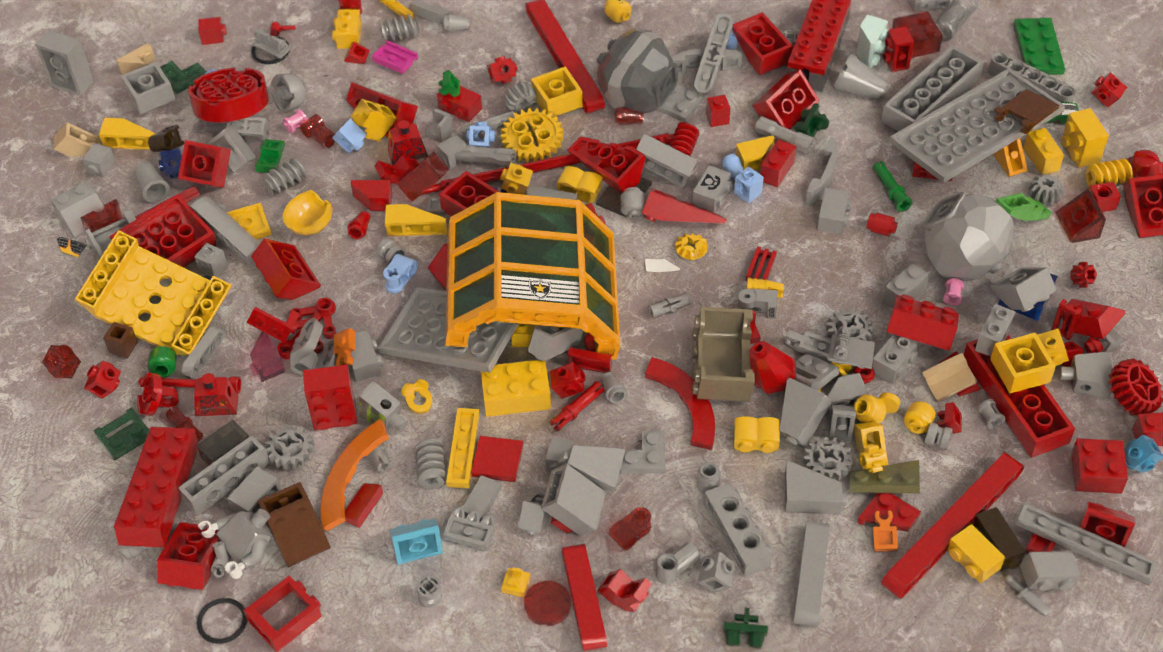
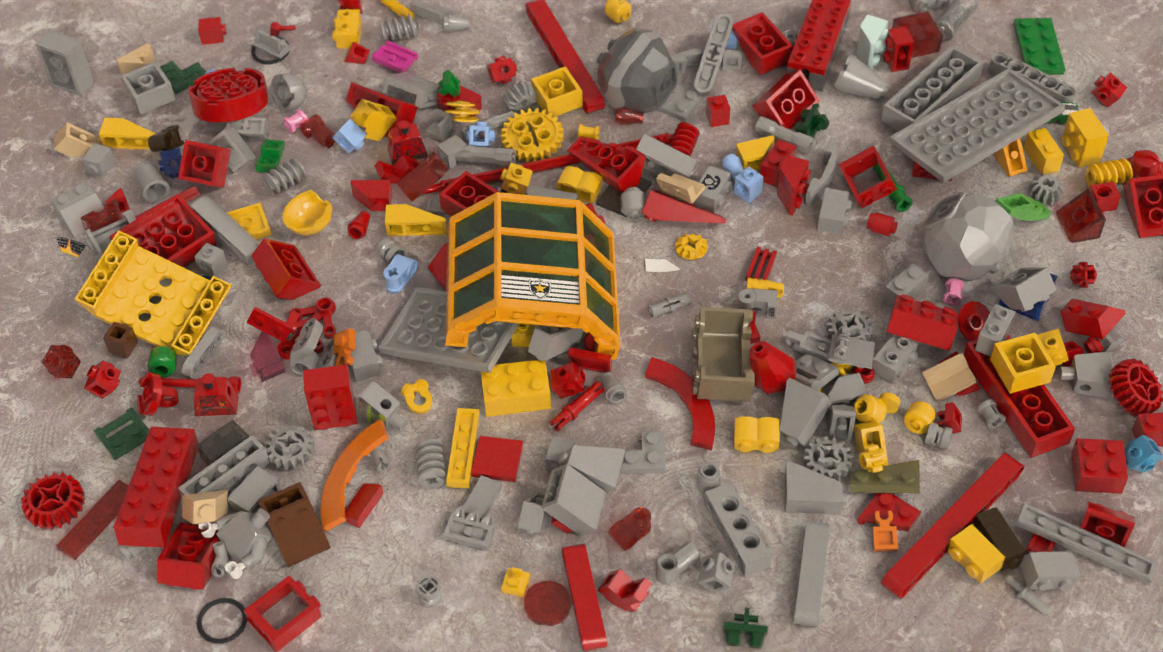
(52, 508): none -> red gear
(94, 521): none -> clear red tile
(120, 196): none -> red slope
(182, 421): clear red pin -> none
(204, 506): none -> tan slope
(416, 541): medium azure slope -> none
(423, 88): none -> light grey panel
(463, 111): none -> yellow piece
(589, 132): none -> yellow bush
(680, 187): none -> tan panel
(793, 182): none -> red slope
(852, 167): none -> red window
(973, 313): none -> red dish
(1028, 107): reddish brown flag -> none
(1069, 311): red tile -> none

